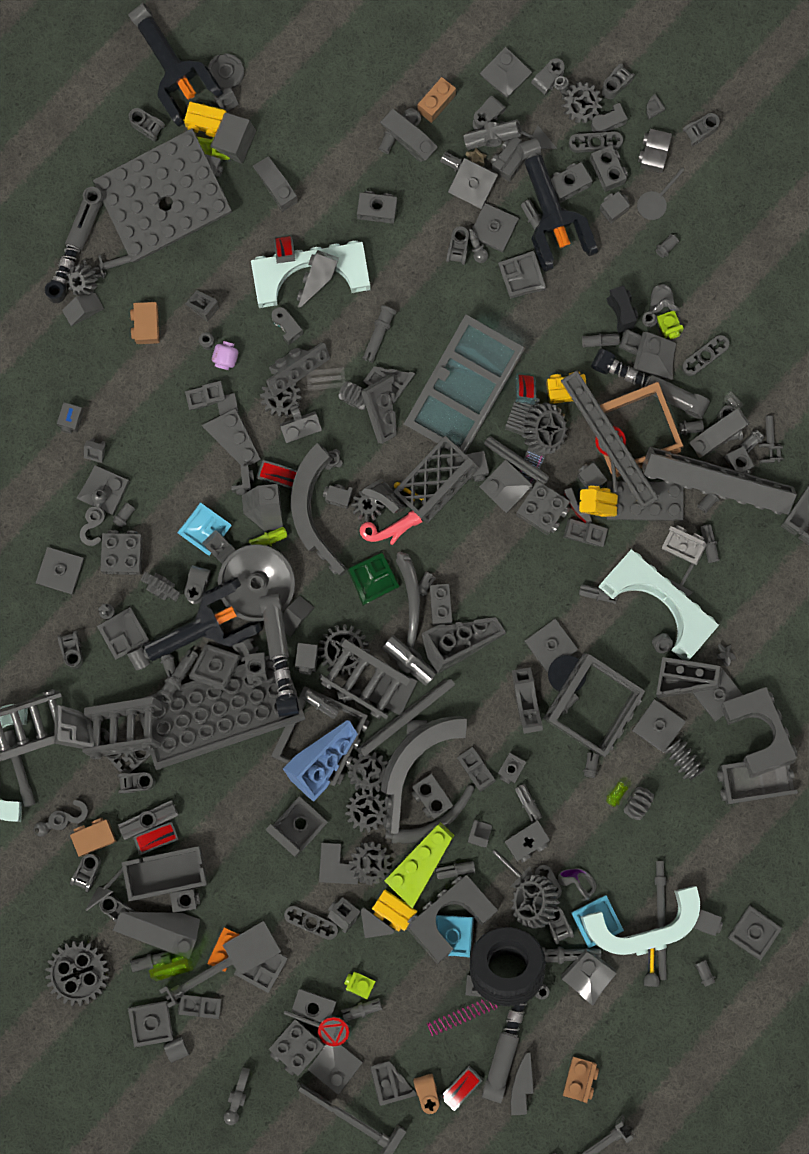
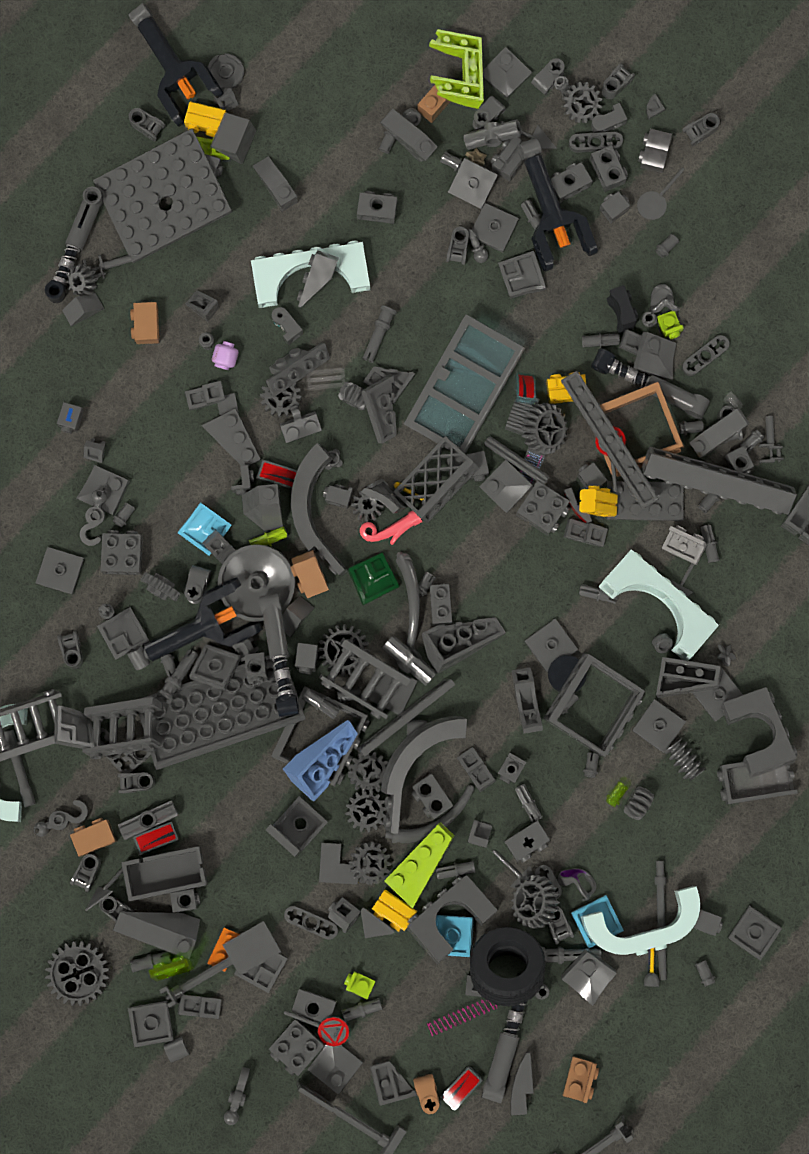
(284, 249): slope -> none
(309, 573): none -> medium nougat brick
(469, 48): none -> lime wedge

